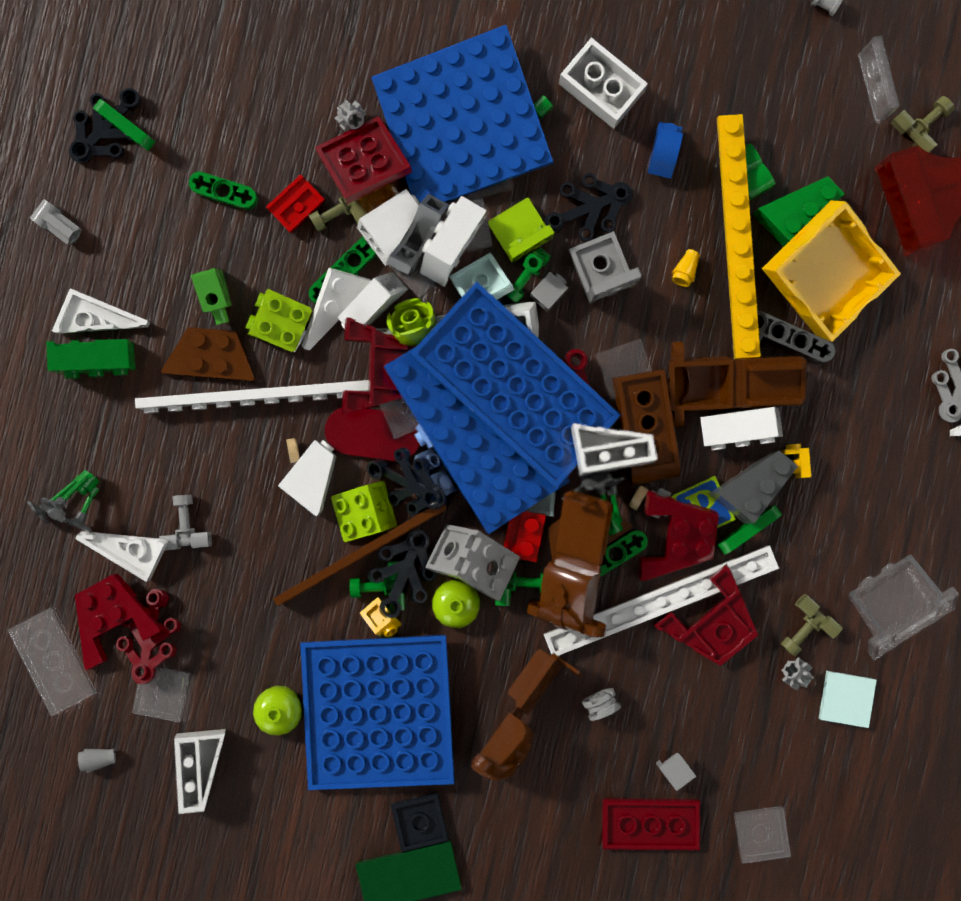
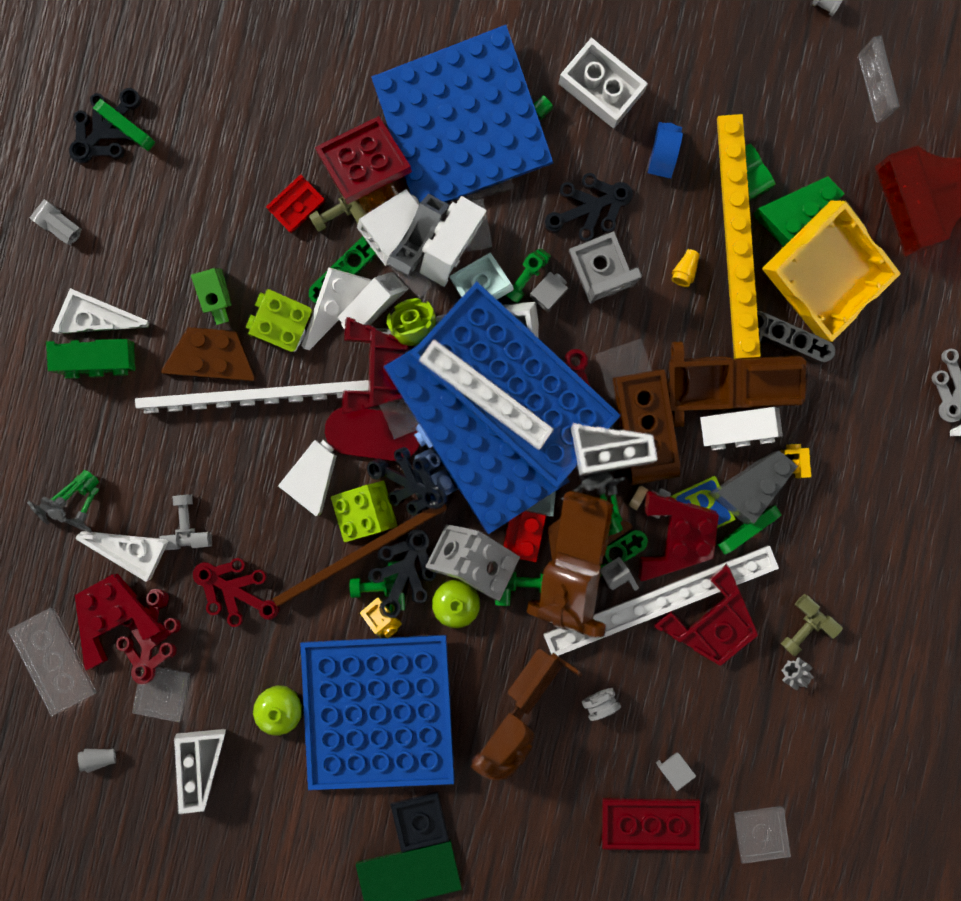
(205, 191): green beam -> none
(231, 590): none -> dark red plant
(293, 450): tan tile -> none
(350, 115): light grey gear -> none
(486, 394): none -> white tile
(520, 230): lime bracket -> none
(616, 574): none -> light grey panel
(847, 699): light aqua tile -> none
(900, 604): clear windscreen -> none
(918, 128): olive bar -> none

